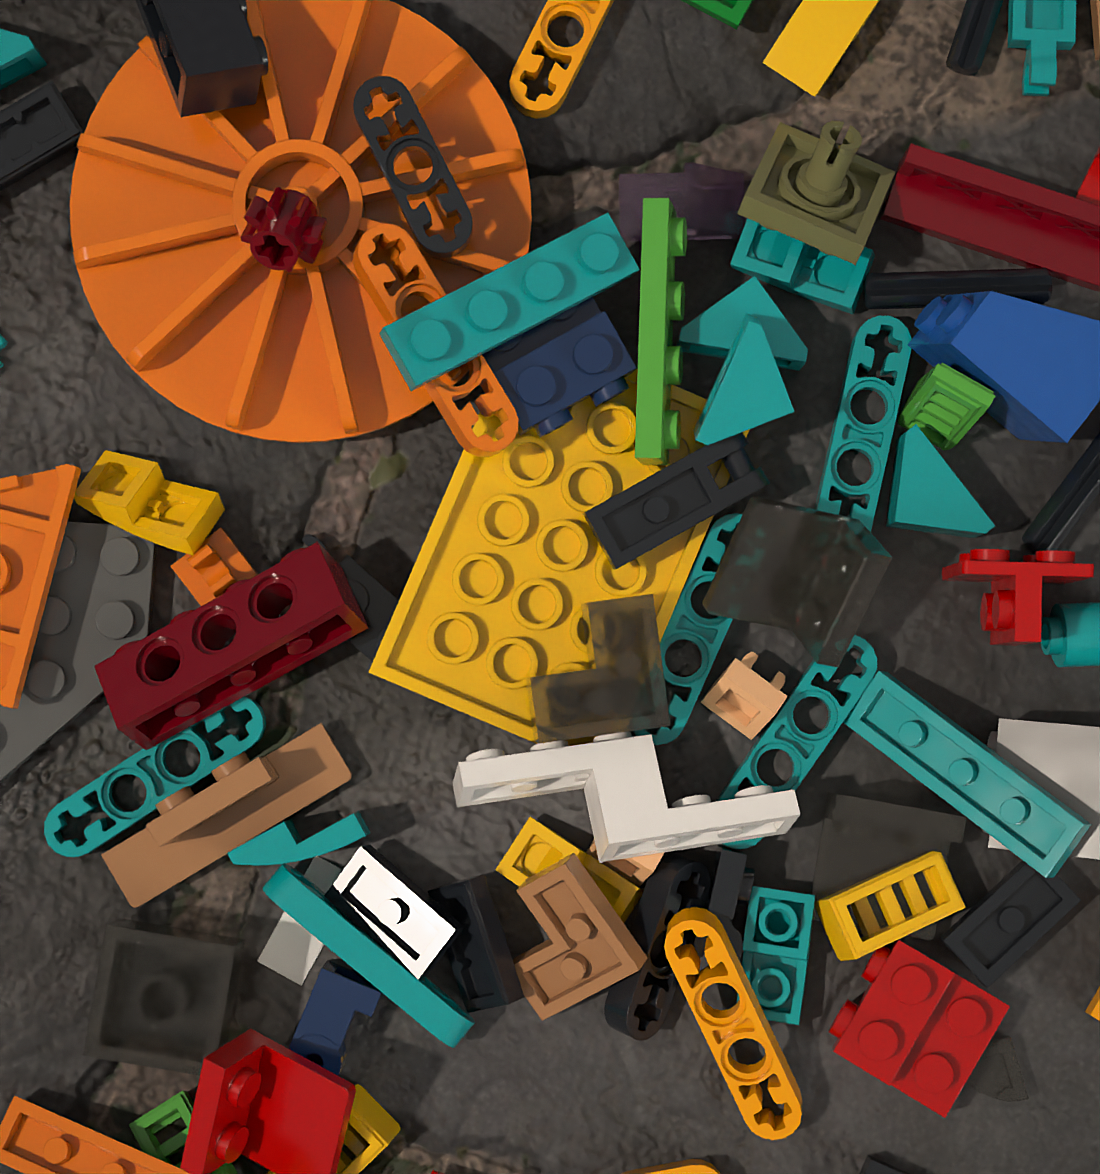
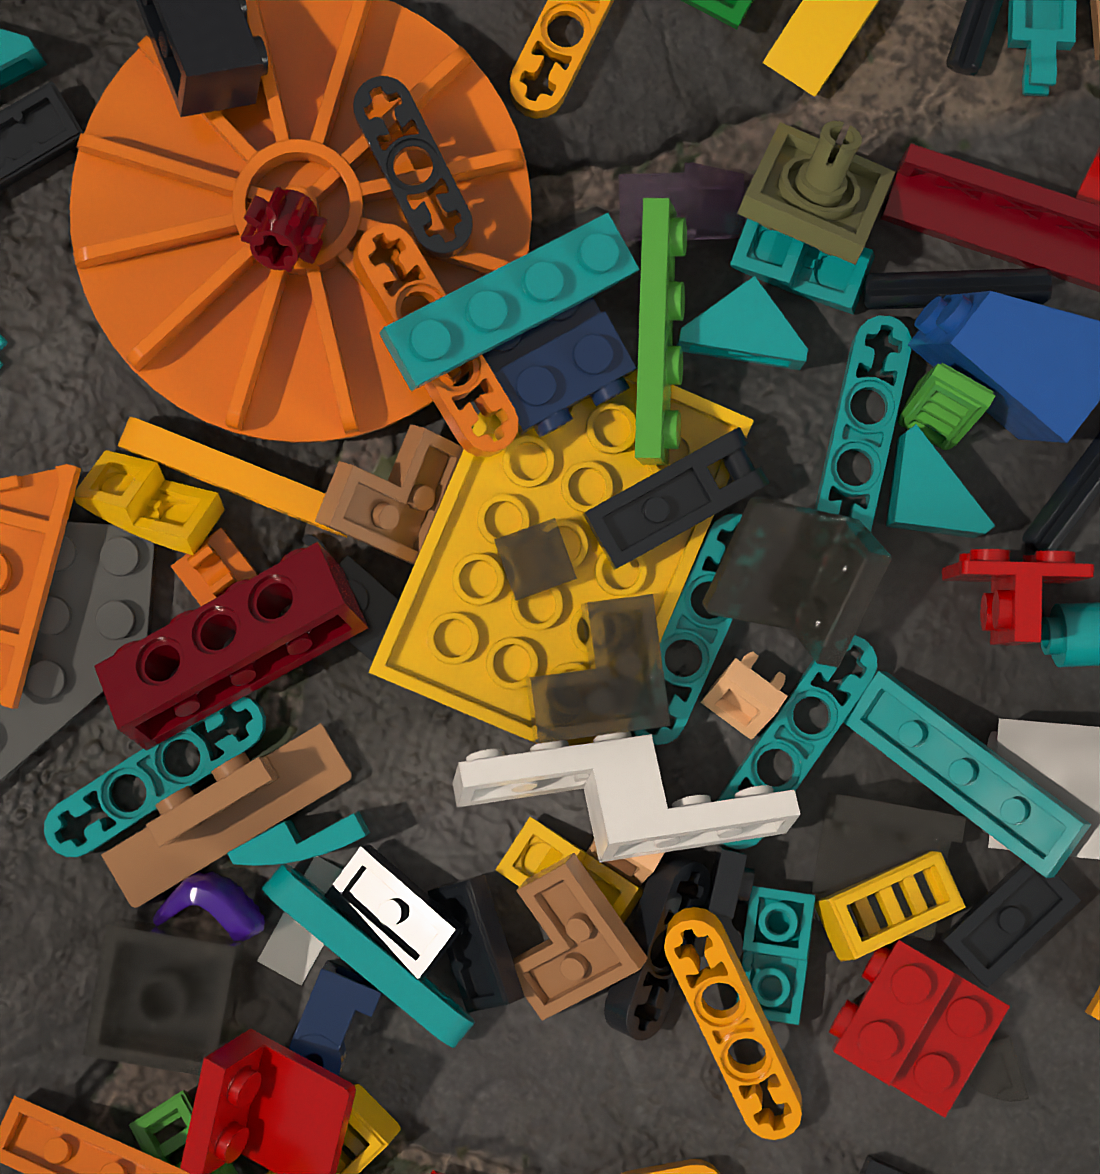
(221, 899): none -> dark purple hair
(223, 471): none -> light orange beam
(397, 511): none -> medium nougat plate
(534, 559): none -> clear smoke tile
(746, 389): teal slope -> none

